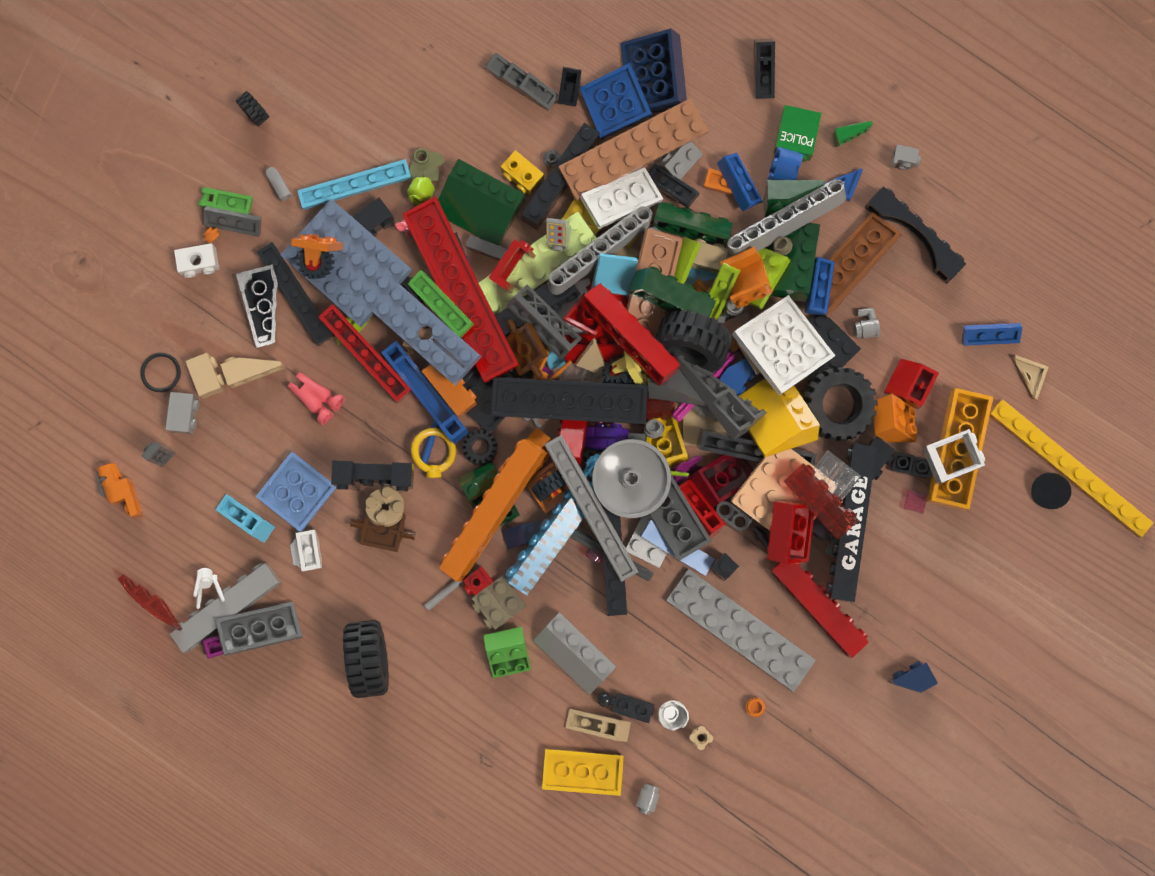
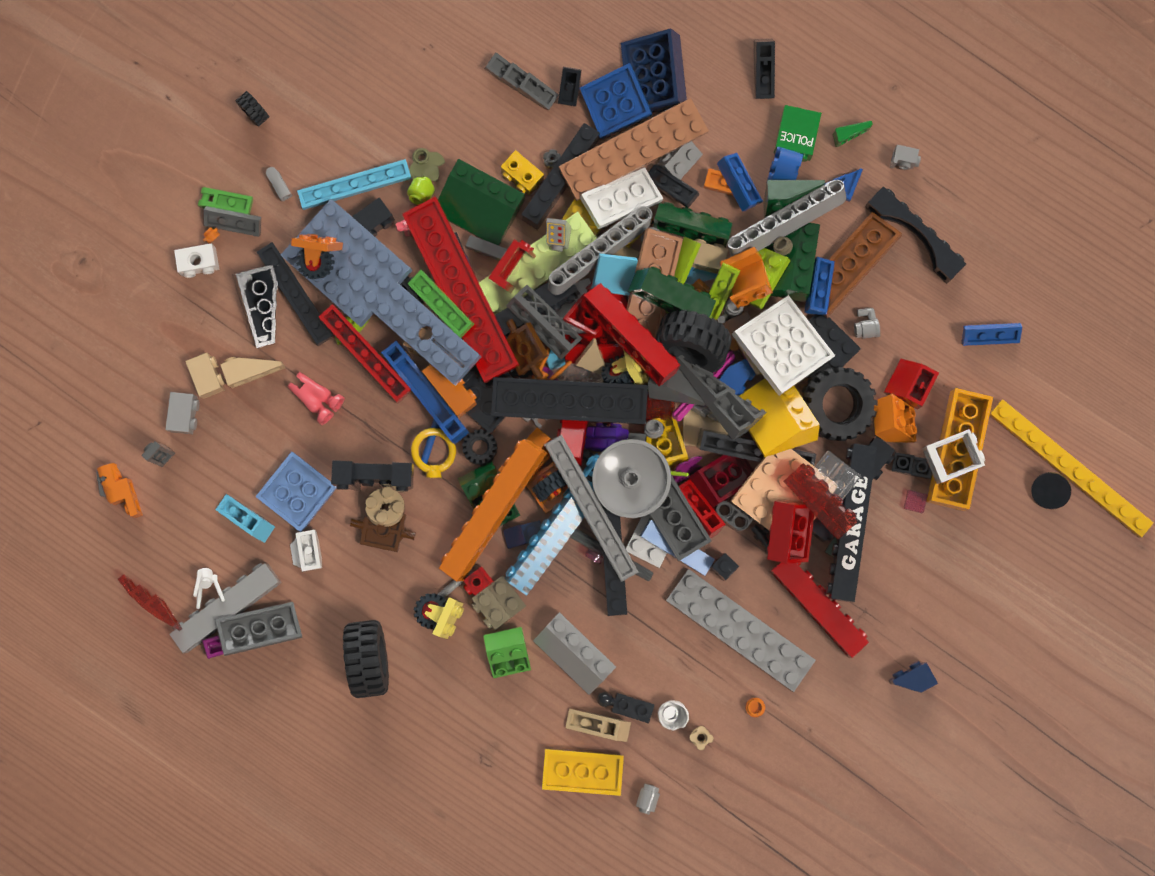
(160, 389): black tyre -> none
(438, 614): none -> plate
(1032, 374): tan tile -> none

